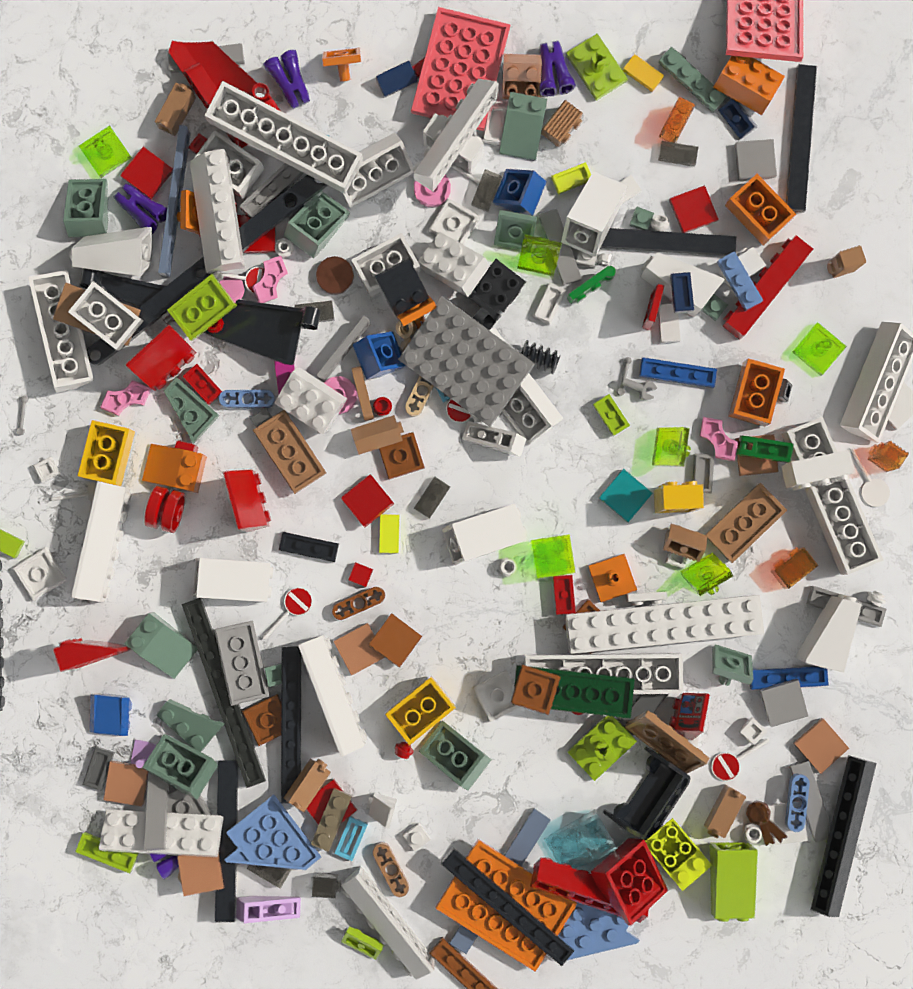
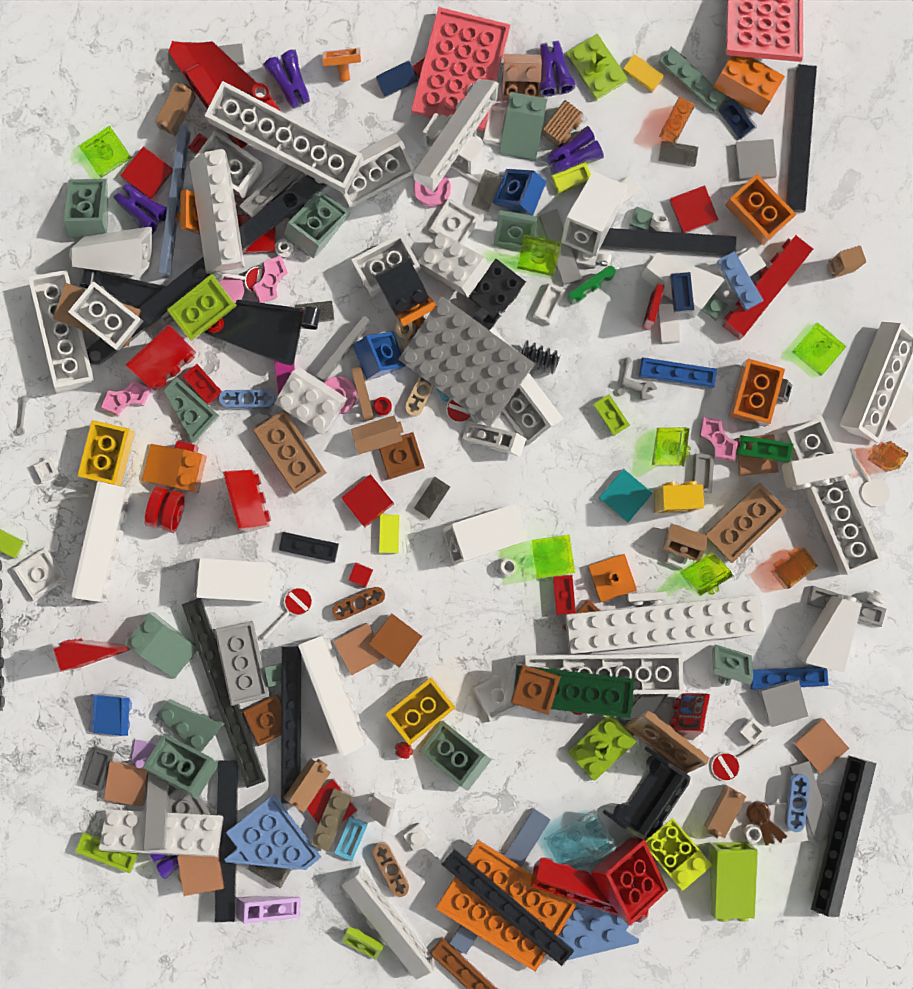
(326, 885): clear smoke brick -> none
(335, 275): copper tile -> none
(568, 160): none -> dark purple piece

